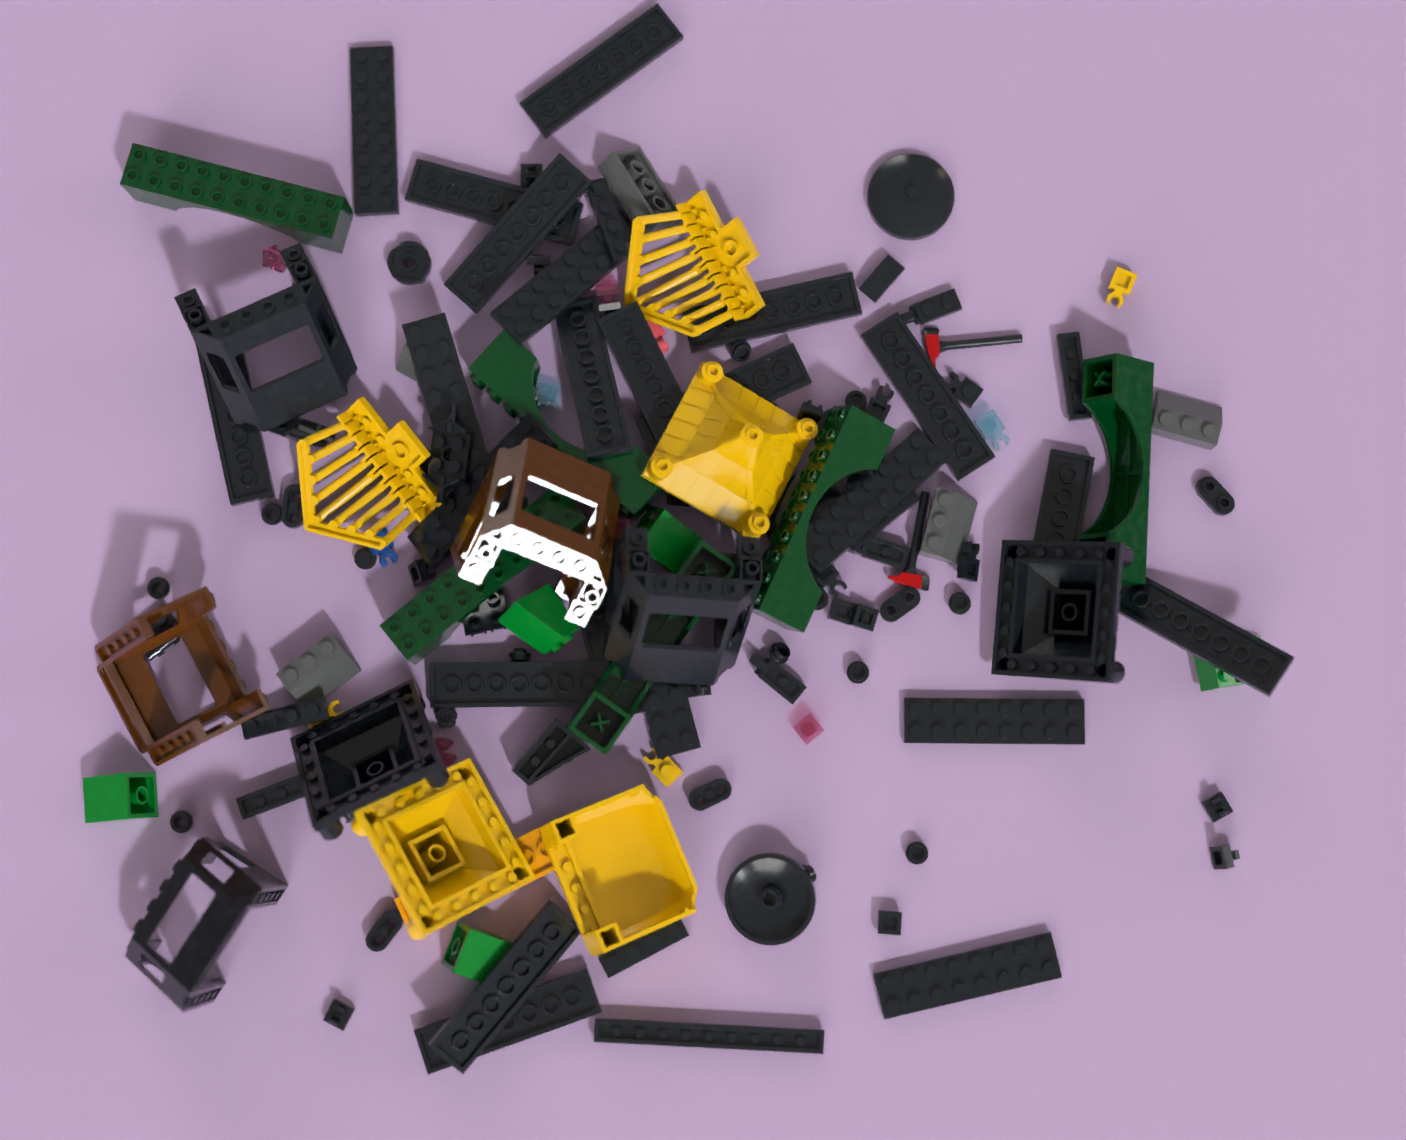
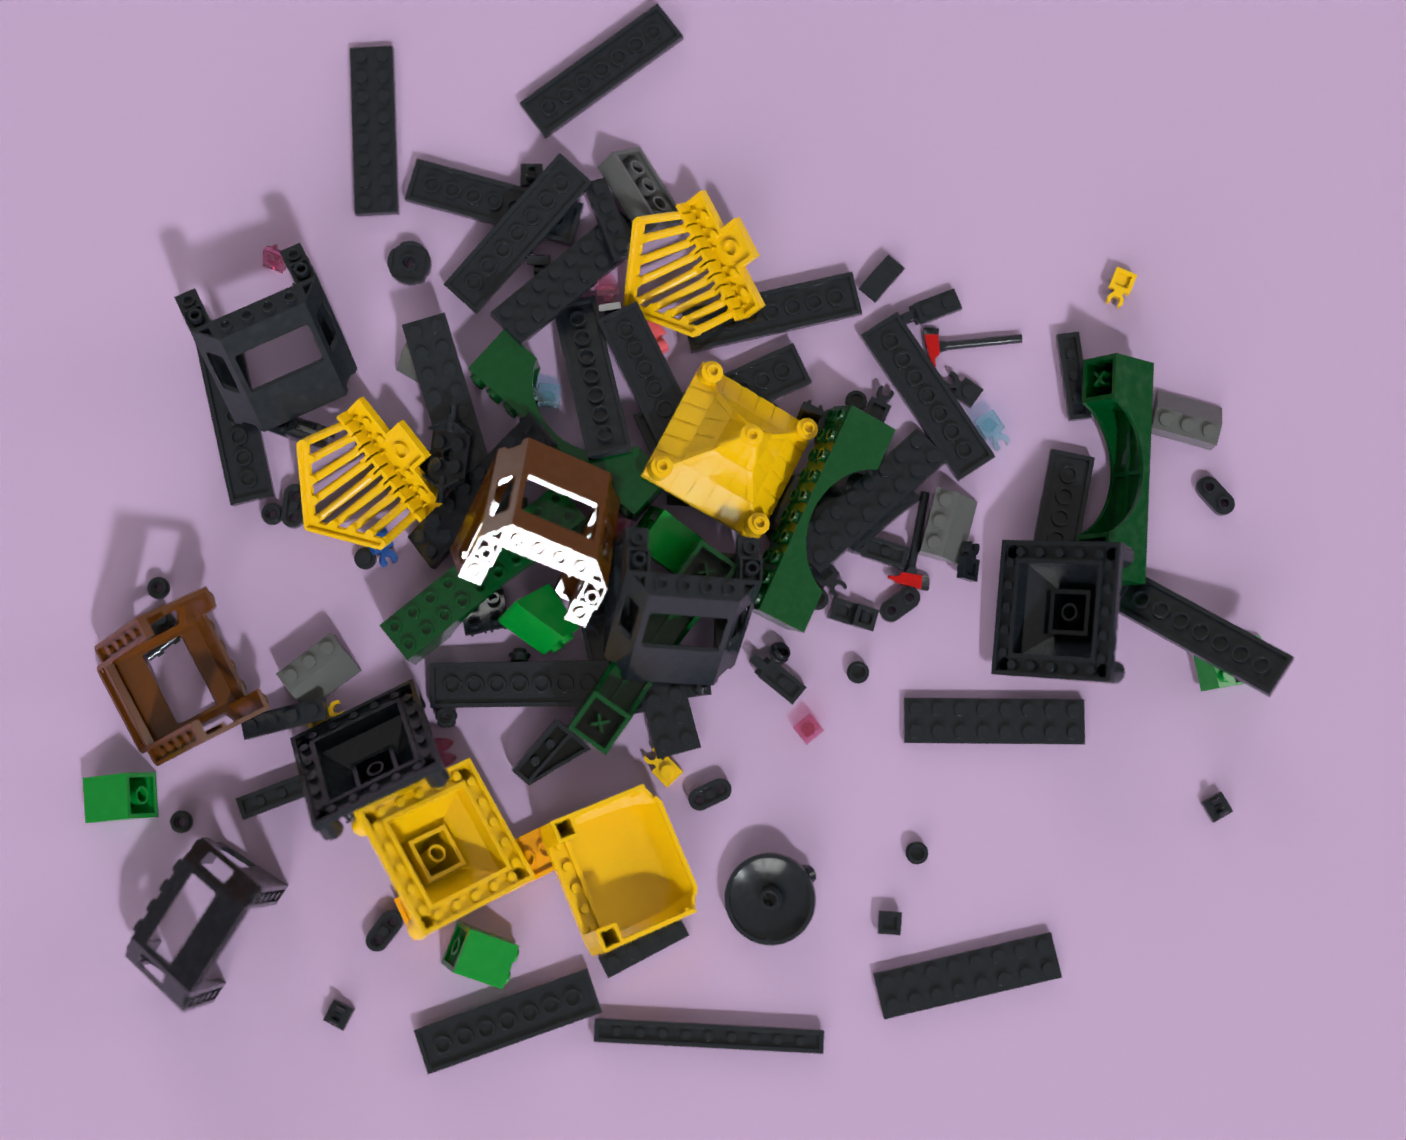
(186, 182): dark green arch -> none
(419, 572): black tile -> none
(505, 987): black plate -> none
(740, 350): black plate -> none
(910, 197): black dish -> none
(959, 603): black plate -> none
(1223, 856): black tile -> none

